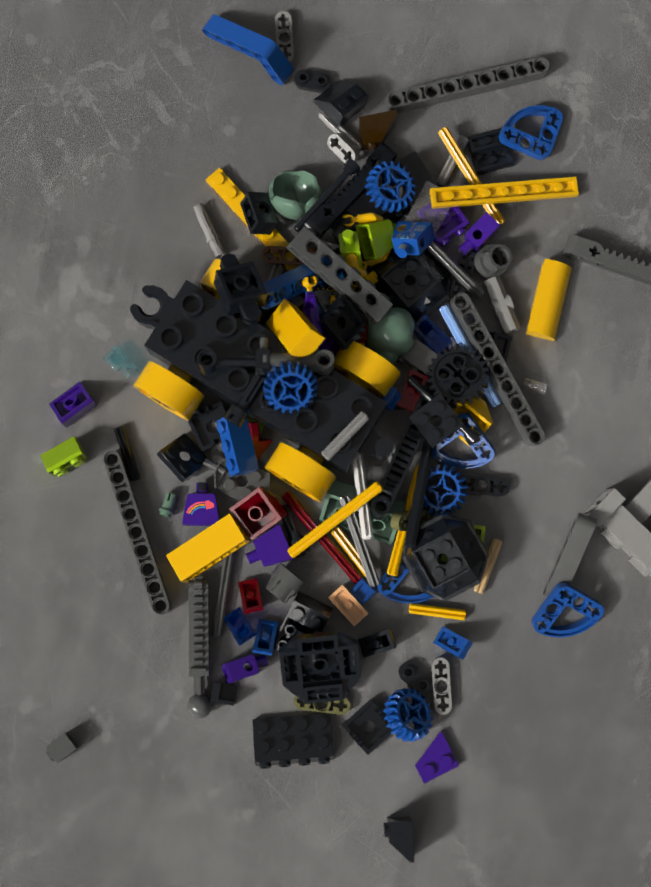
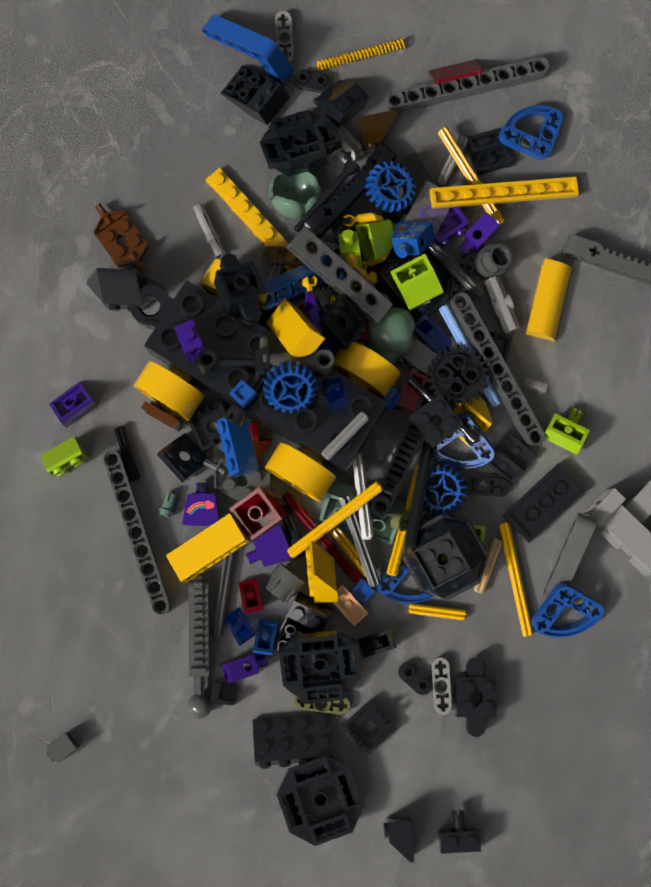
(118, 224): none -> reddish brown plate
(118, 360): clear light blue plate -> none
(120, 288): none -> black wedge
(156, 412): none -> reddish brown plate
(189, 339): none -> dark purple torso
(243, 393): none -> blue tile
(256, 94): none -> black slope
(259, 213): black brick -> none
(299, 143): none -> black piece
(321, 574): none -> yellow slope
(324, 821): none -> black piece
(335, 394): none -> clear blue slope
(360, 53): none -> yellow piece
(413, 714): blue gear -> none
(417, 282): none -> lime slope
(436, 759): dark purple wing -> none
(453, 643): blue slope -> none
(455, 72): none -> dark red piece
(459, 838): none -> black brick
(475, 697): none -> black brick
(511, 458): none -> black slope
(516, 579): none -> yellow axle
(543, 502): none -> black plate
(567, 432): none -> lime brick

